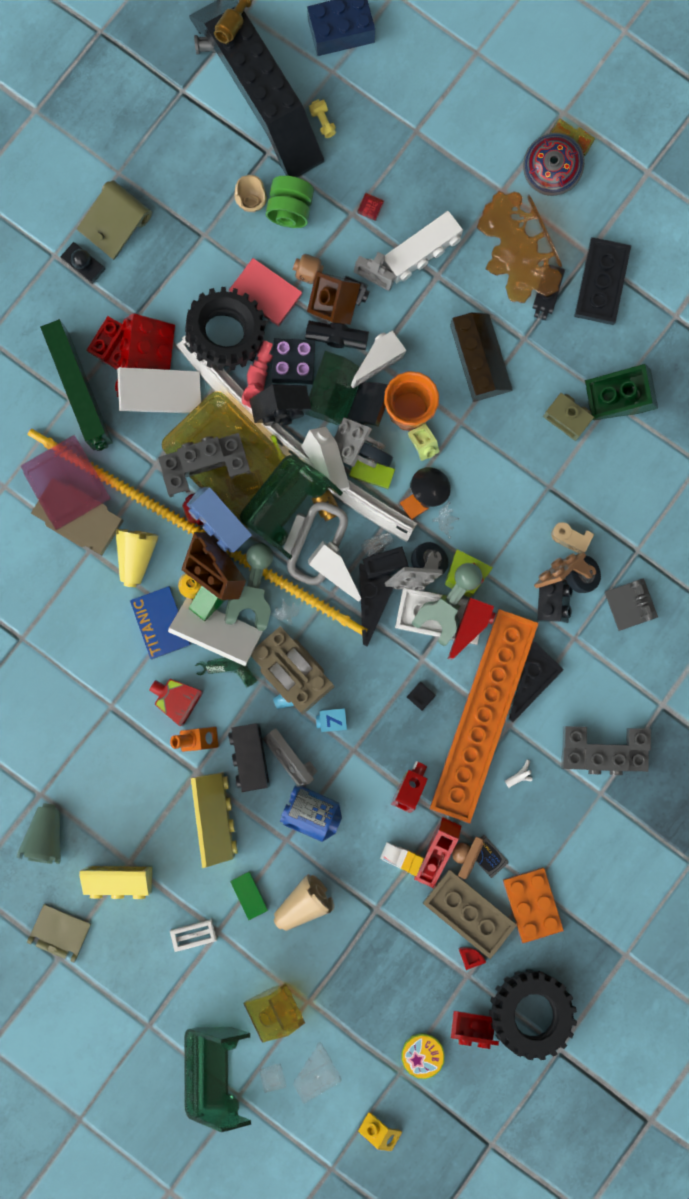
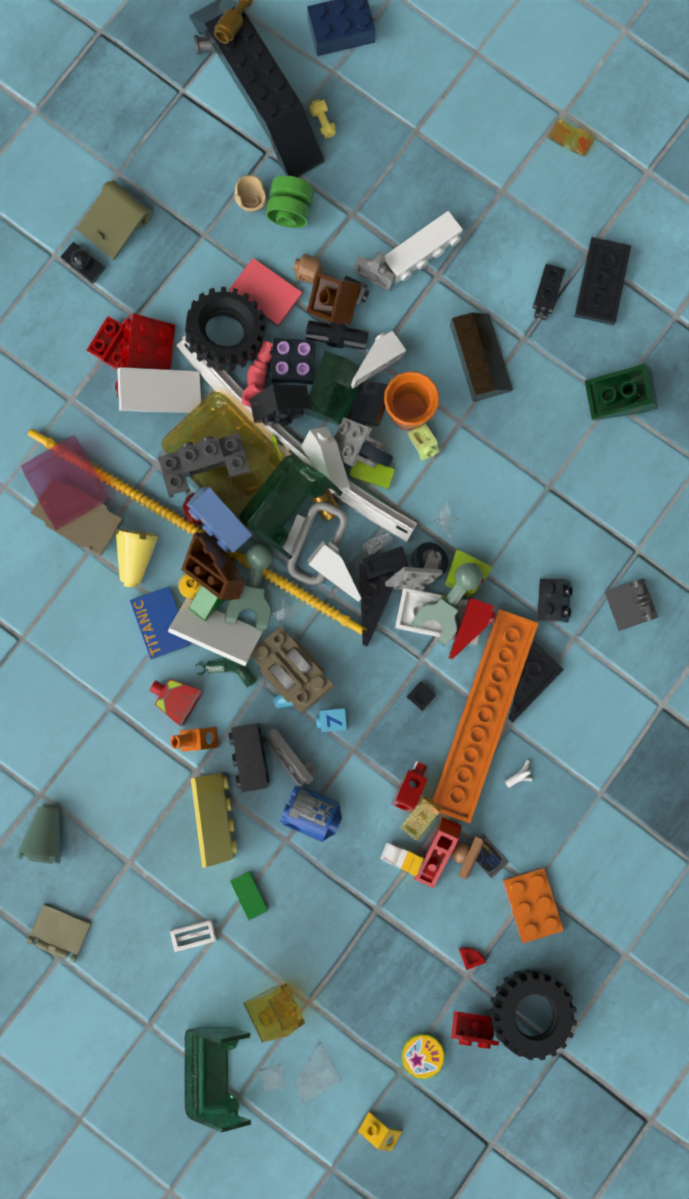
(76, 385): dark green brick -> none
(116, 881): light yellow slope -> none
(304, 904): tan cone -> none
(370, 206): clear red tile -> none
(412, 507): orange tile -> none
(421, 818): none -> clear yellow plate
(430, 487): black dish -> none
(469, 914): dark tan plate -> none
(517, 251): clear orange plant -> none
(553, 178): dish -> none
(568, 416): olive brick -> none
(571, 539): tan leg -> none
(580, 572): plate -> none
(612, 758): dark grey bracket -> none

